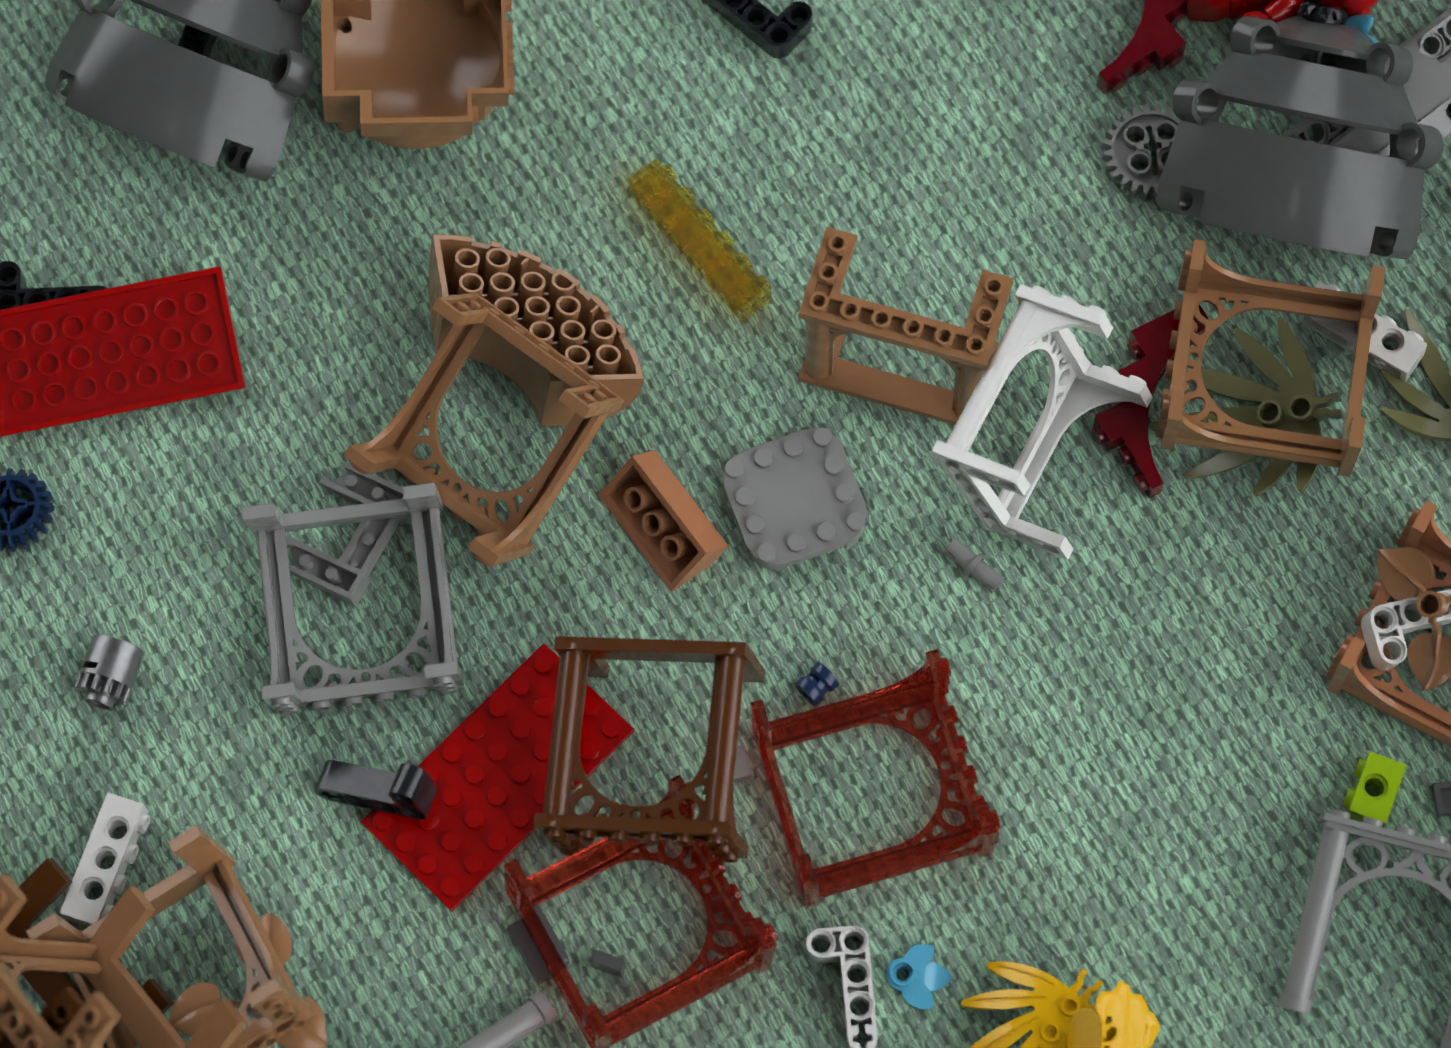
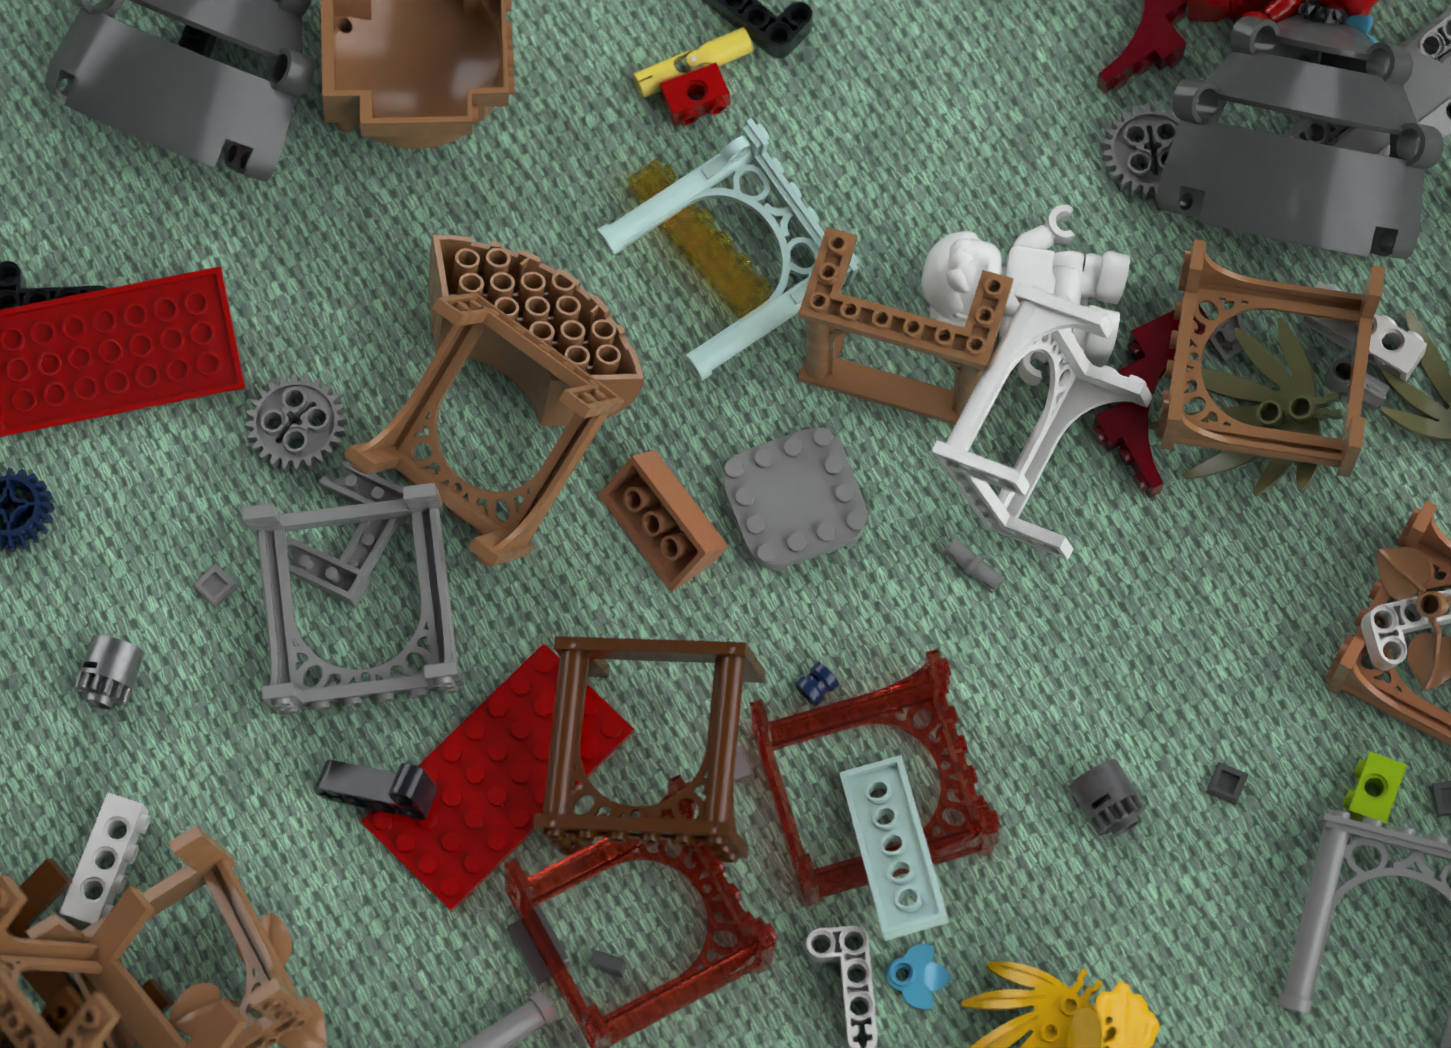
(215, 585): none -> light grey tile
(317, 439): none -> light grey gear
(698, 186): none -> light aqua arch
(703, 81): none -> red brick
(719, 51): none -> light yellow piece
(912, 855): none -> light aqua plate
(958, 260): none -> white piece
(1108, 798): none -> flat silver gear
(1224, 339): none -> light grey piece
(1227, 783): none -> dark grey tile
(1373, 389): none -> light grey piece

